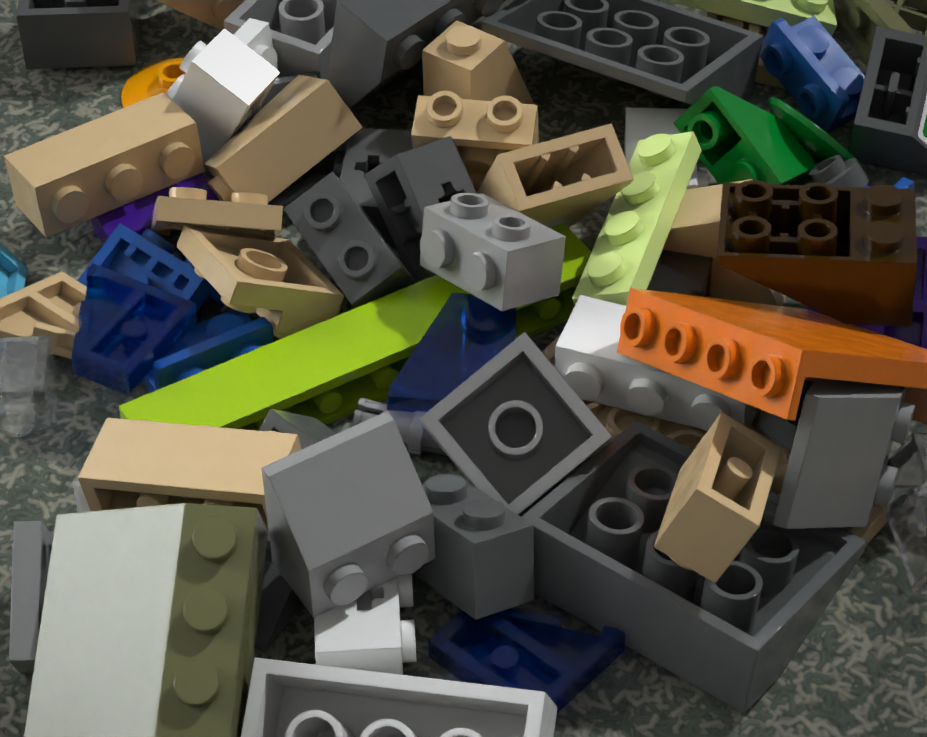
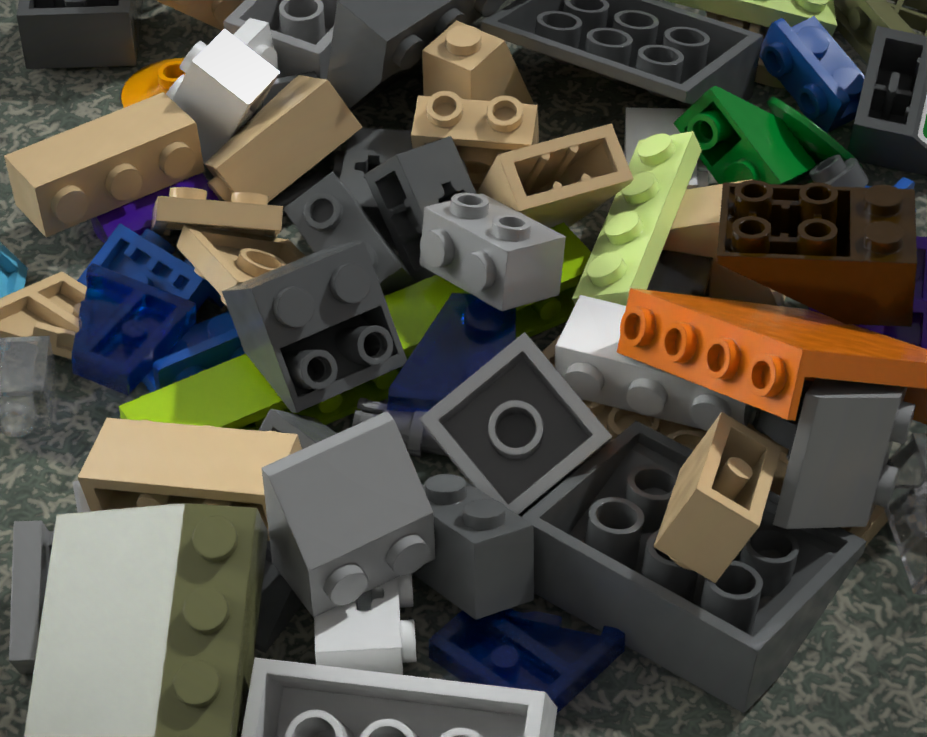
(317, 325): none -> dark grey slope

